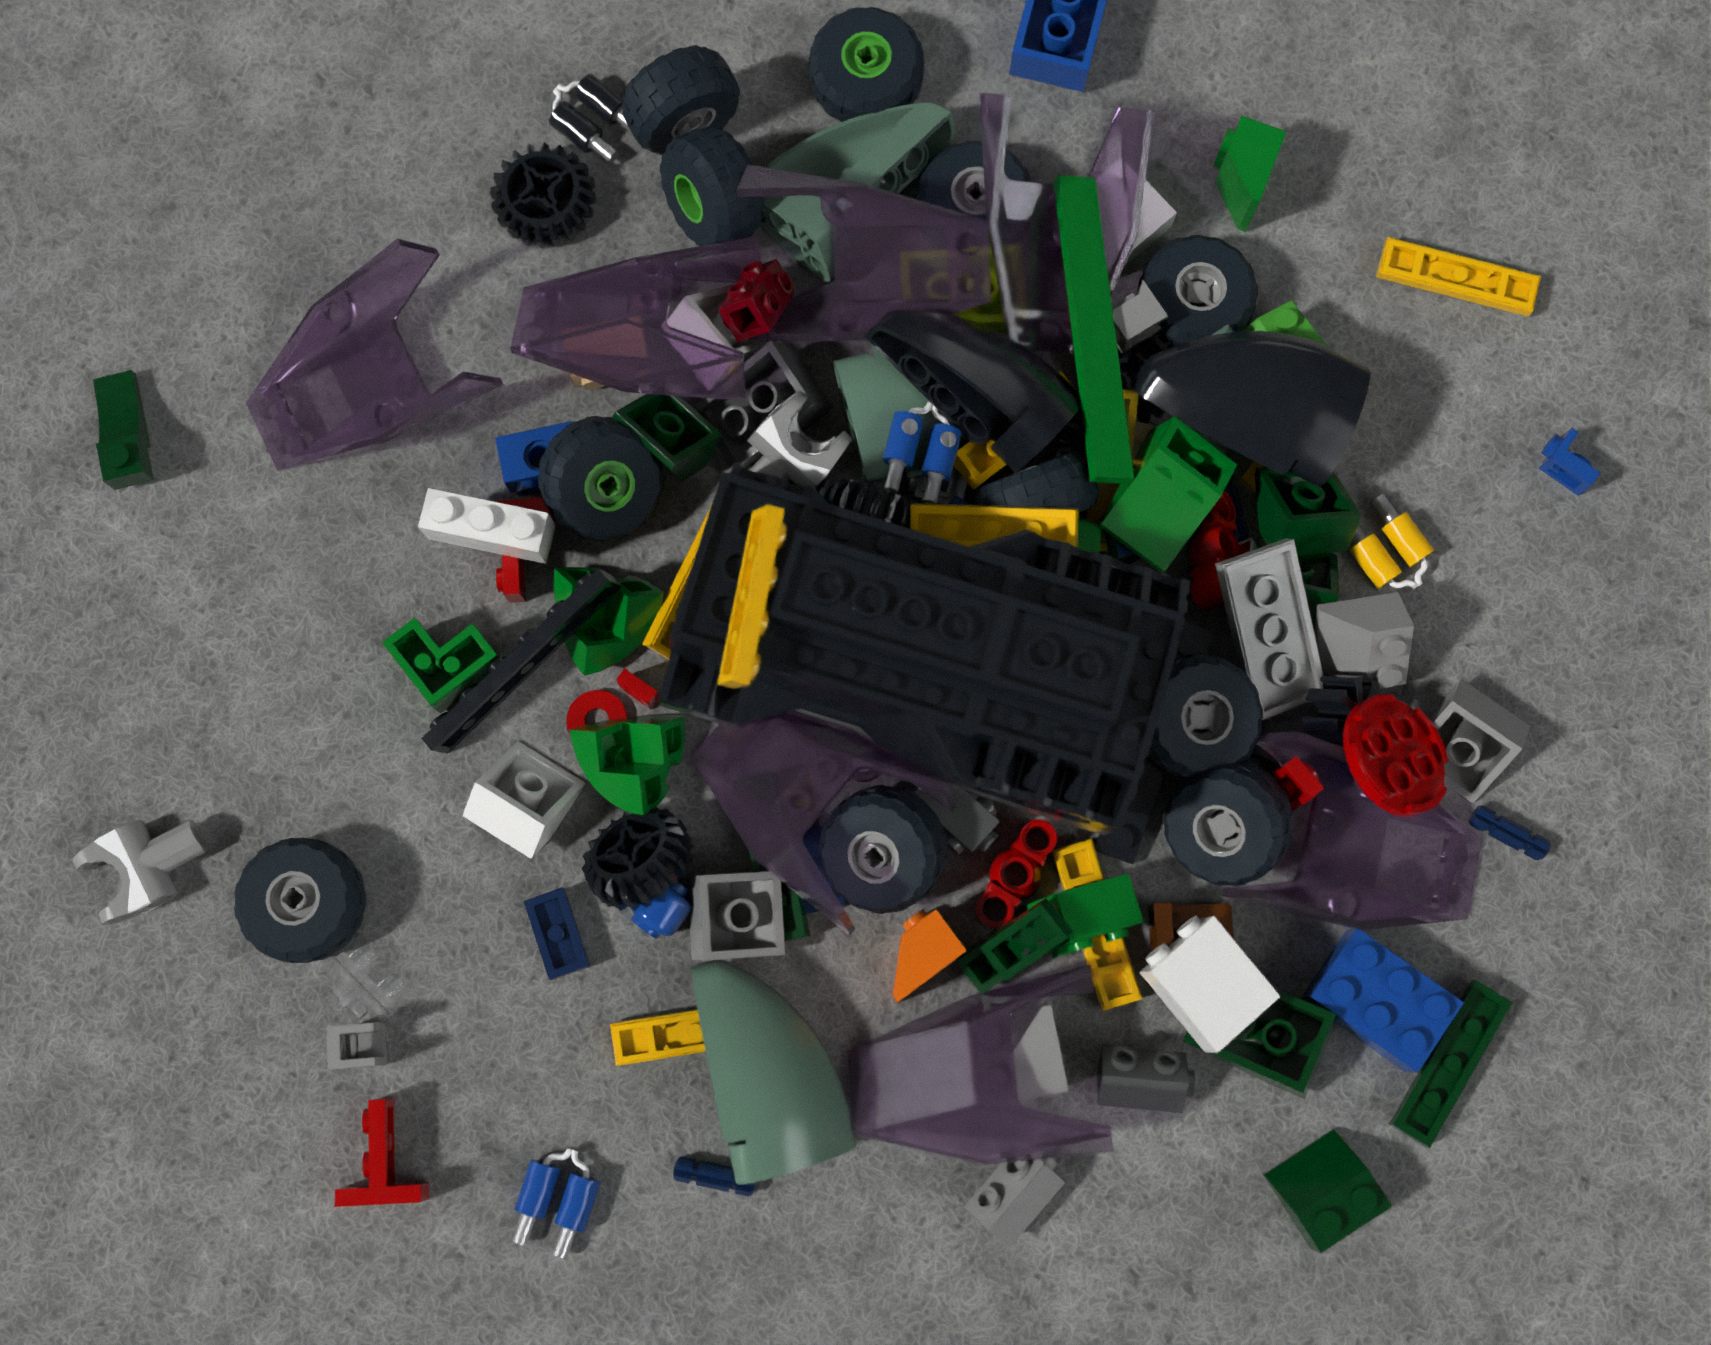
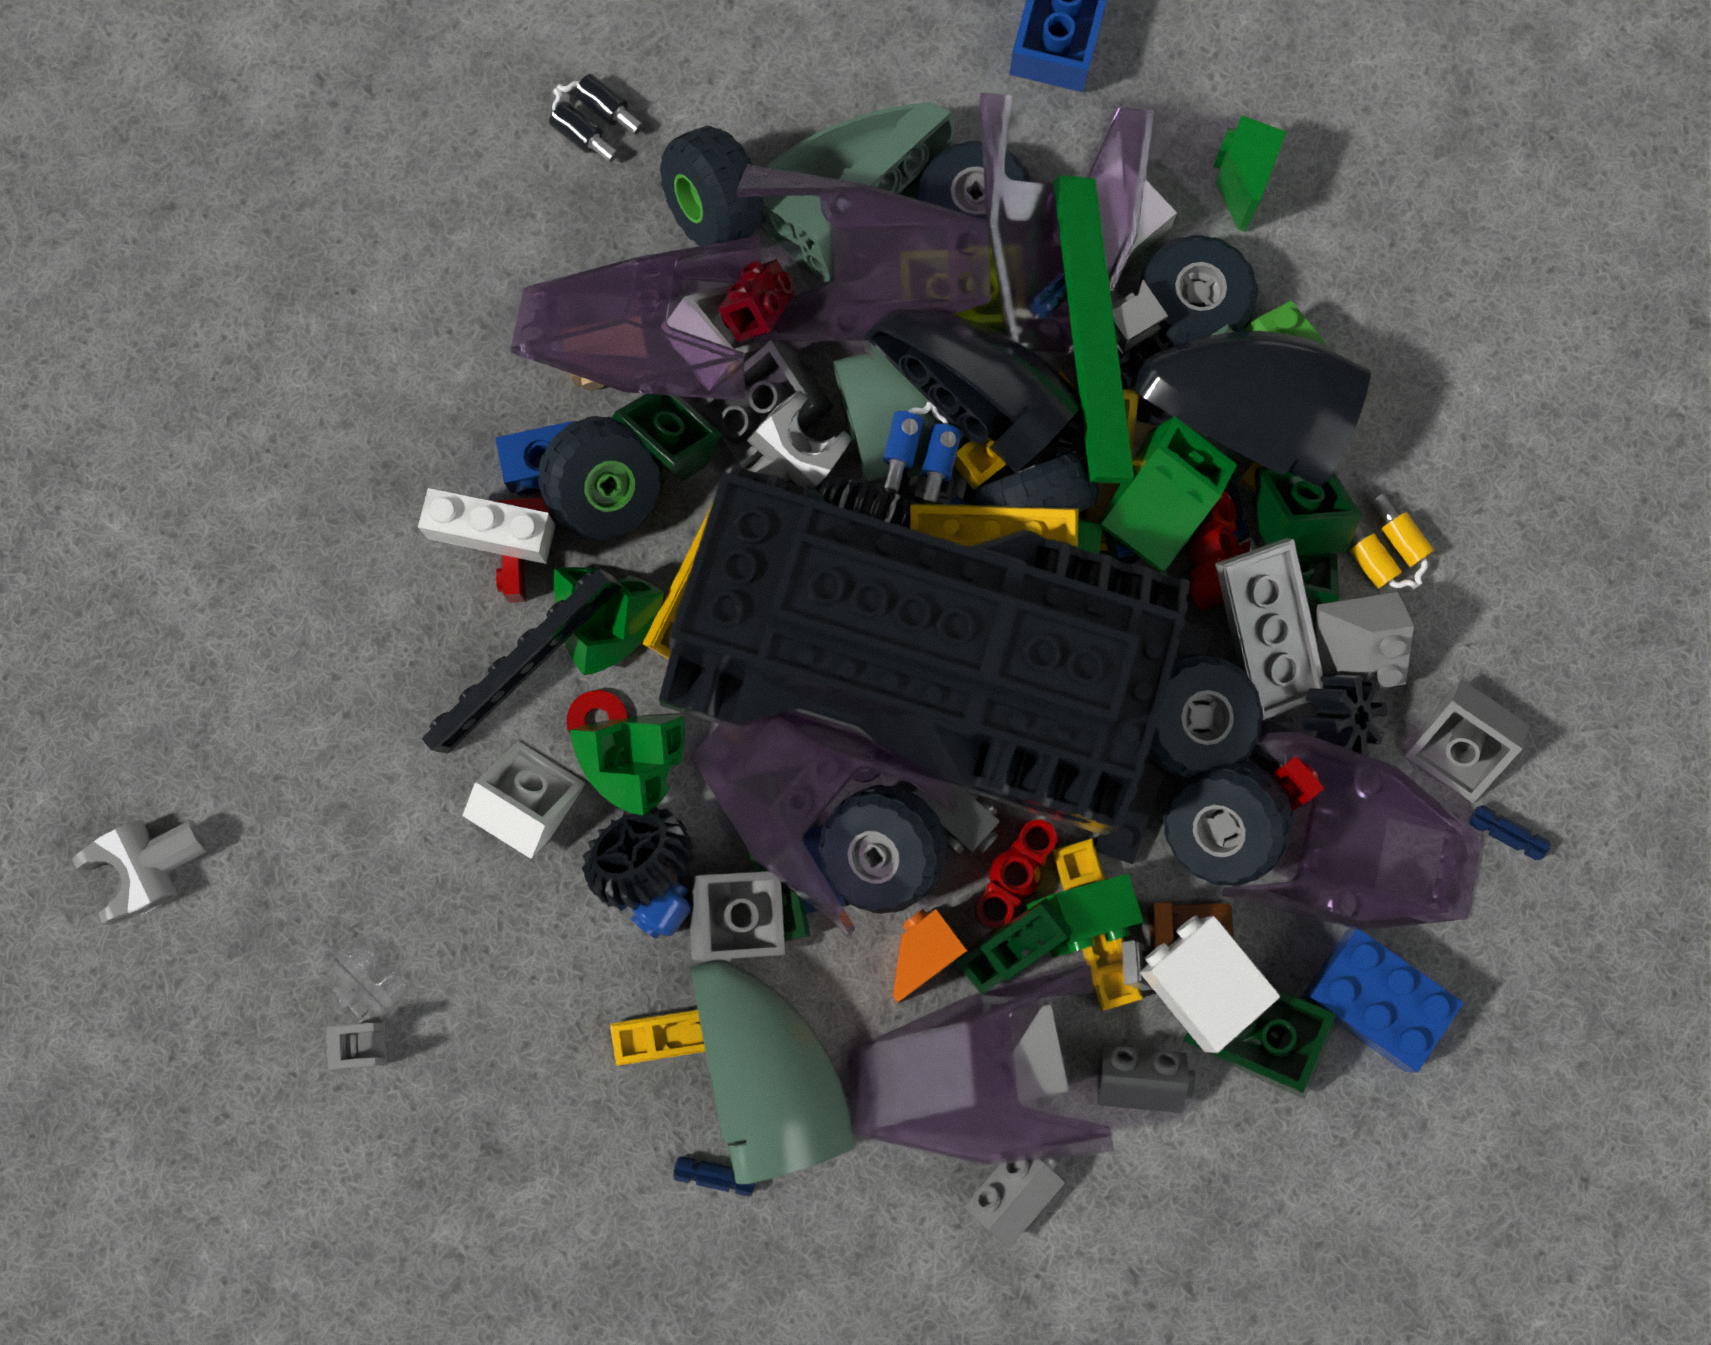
(122, 431): dark green slope -> none
(300, 900): black wheel -> none
(348, 372): clear purple windscreen -> none
(379, 1164): red bracket -> none
(445, 670): green brick -> none
(537, 1193): blue piece -> none
(557, 933): dark blue plate -> none
(566, 175): black gear -> none
(638, 689): red tile -> none
(678, 95): black wheel -> none
(755, 581): yellow plate -> none
(865, 63): black wheel -> none
(1050, 298): none -> dark blue axle
(1133, 962): none -> light grey tile
(1327, 1191): dark green slope -> none
(1395, 755): red tile -> none
(1450, 1064): dark green plate -> none
(1458, 276): yellow plate -> none
(1566, 467): blue bracket -> none

